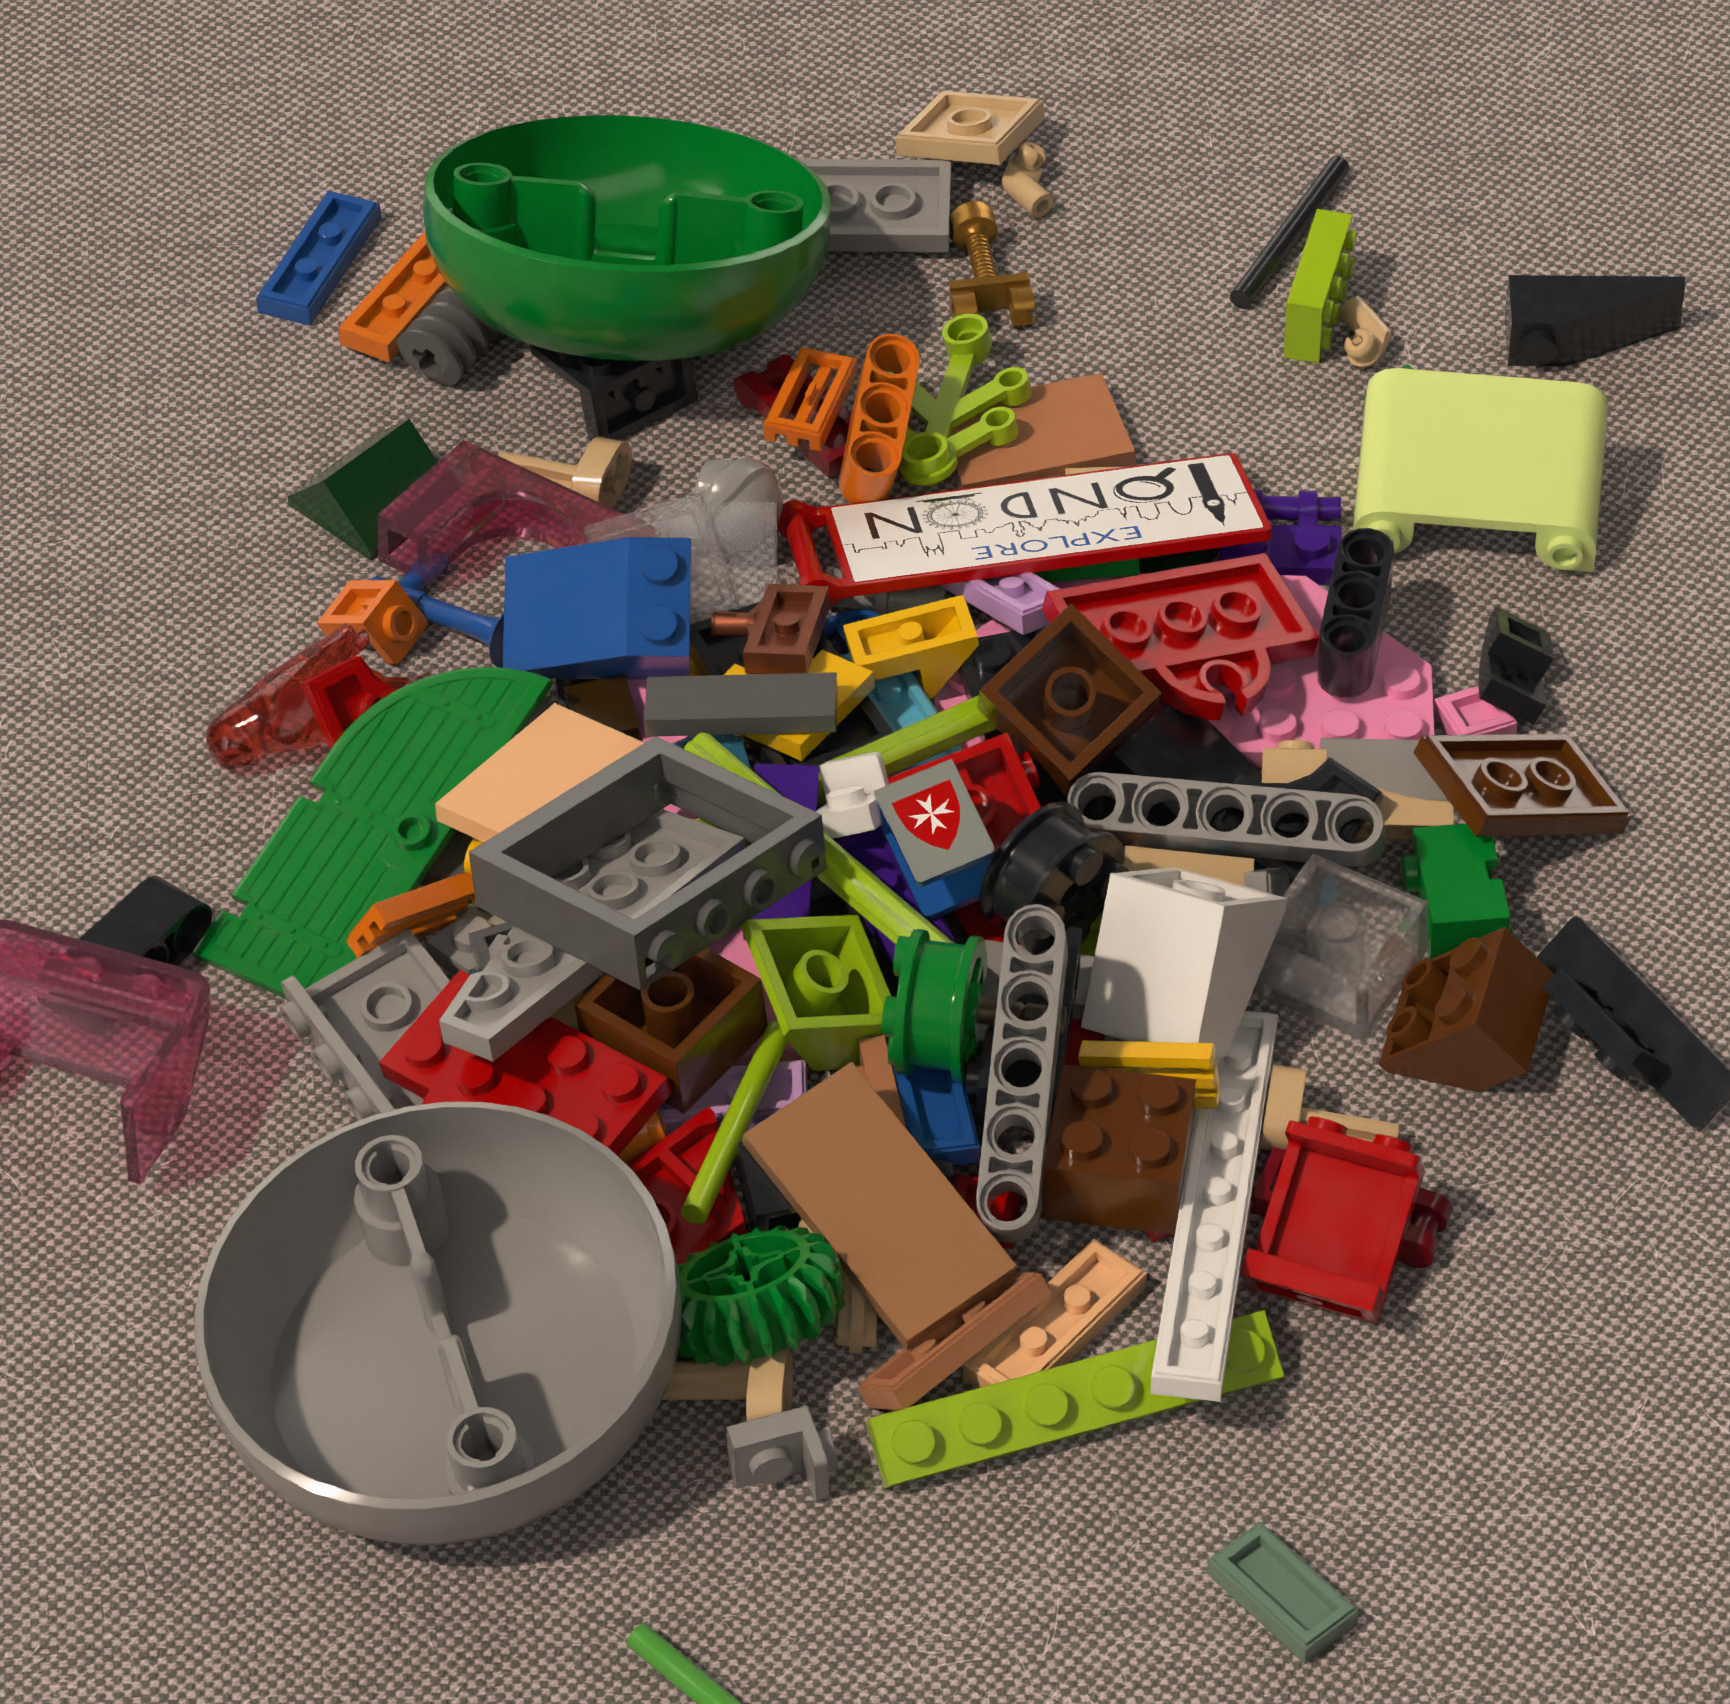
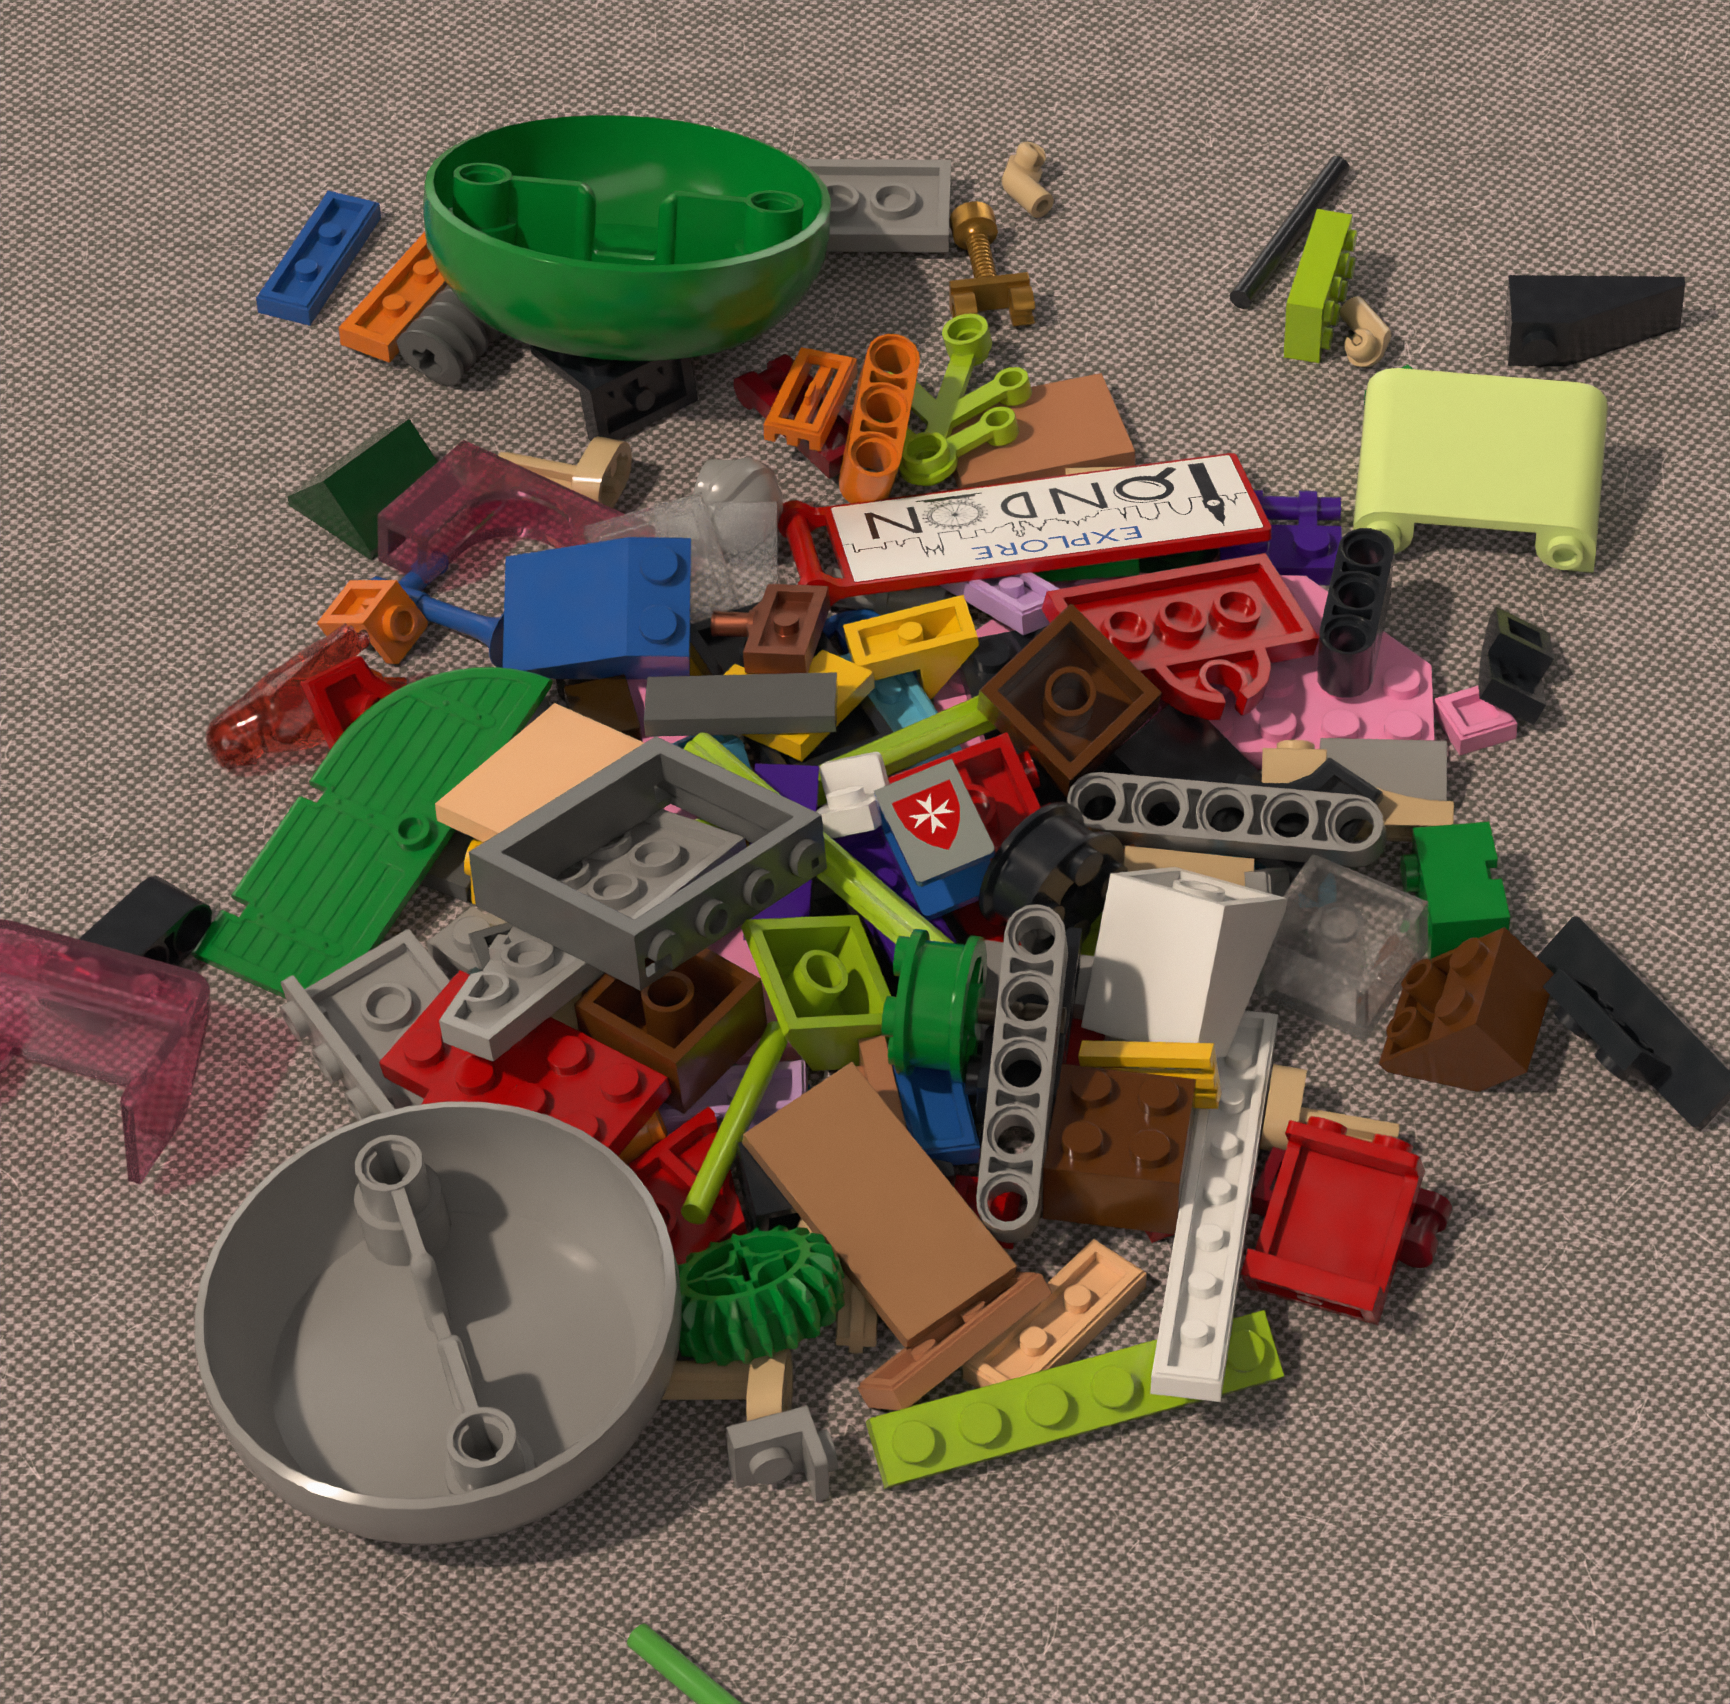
(420, 910): orange tile -> none
(970, 127): tan plate -> none
(1282, 1592): sand green tile -> none
(1522, 784): reddish brown tile -> none

